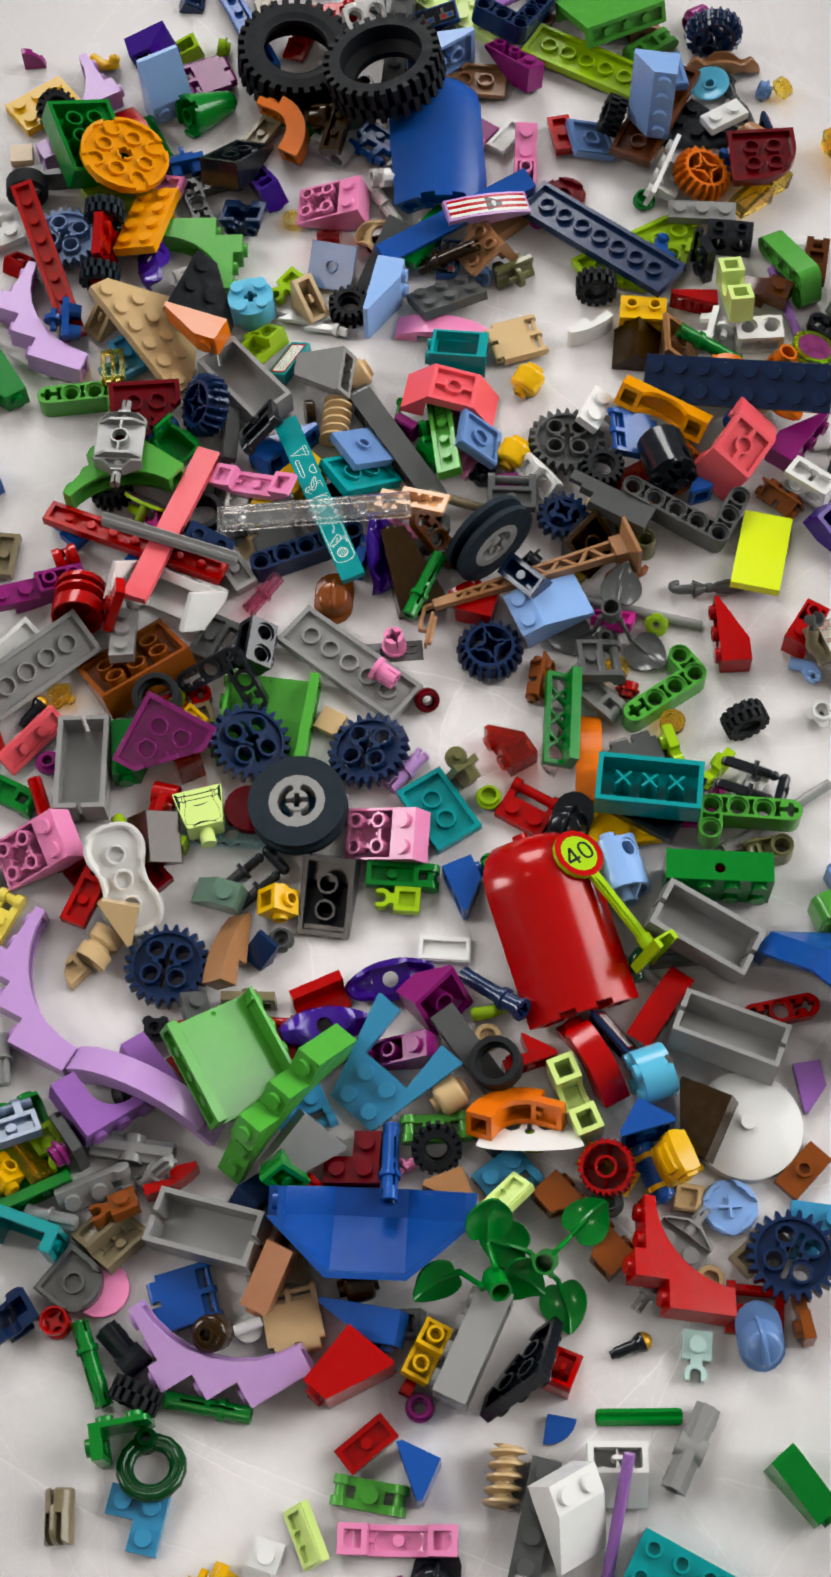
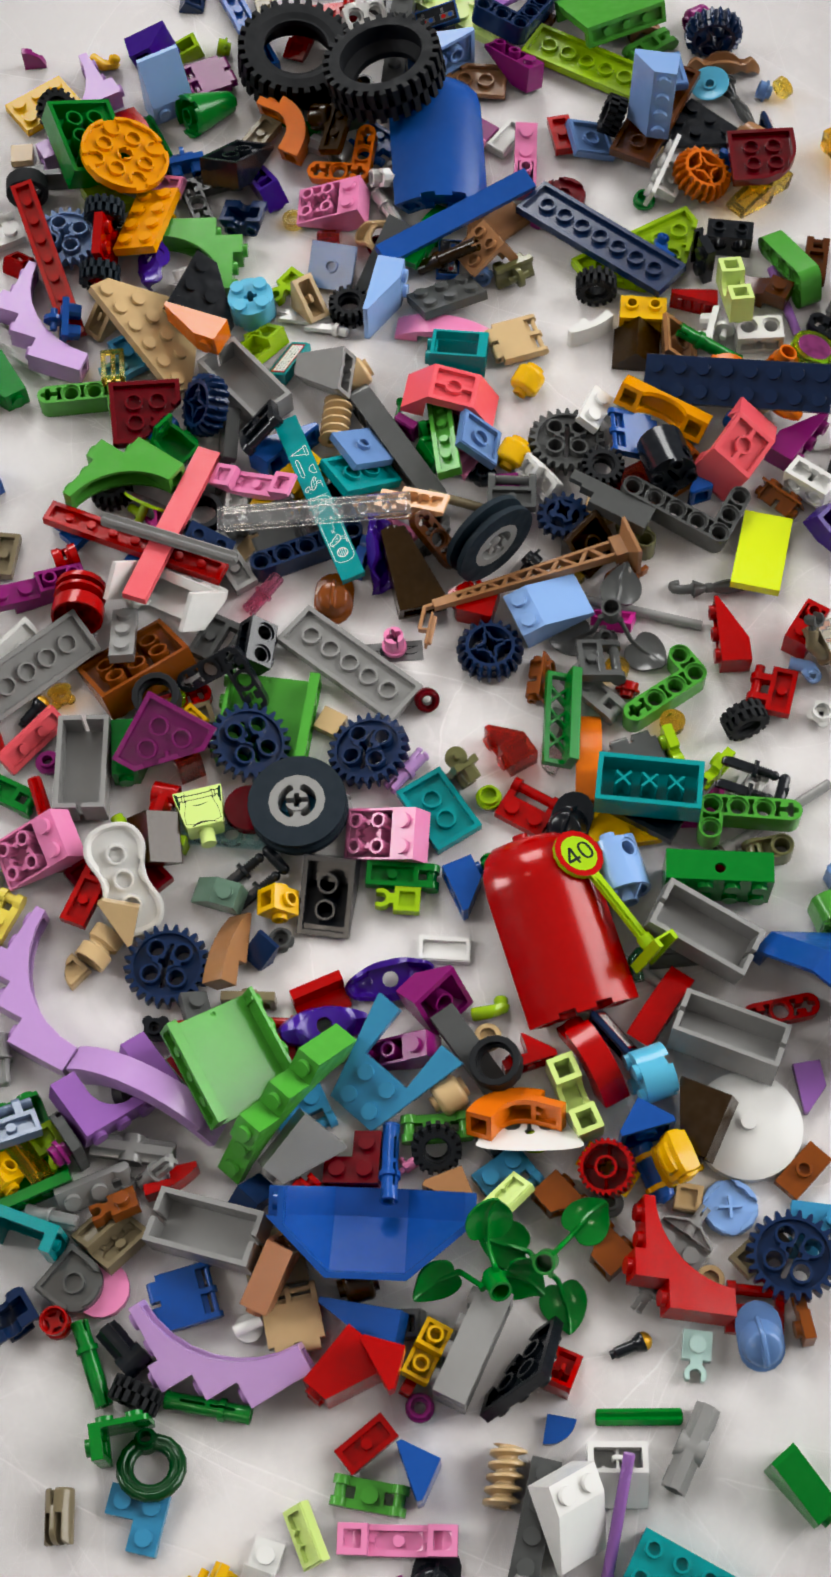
(113, 604): red plate -> none
(123, 455): light grey plate -> none
(212, 1332): dark brown head -> none
(280, 1171): green slope -> none
(309, 411): dark brown tile -> none
(356, 166): none -> orange beam
(384, 673): bright pink bush -> none
(386, 1358): none -> red slope
(420, 593): green pin -> none
(486, 207): slope -> none
(502, 997): dark blue pin -> none
(523, 576): dark blue slope -> none
(656, 618): lime plate -> none
(699, 211): light grey plate -> none
(724, 116): white plate -> none
(780, 691): none -> red plate

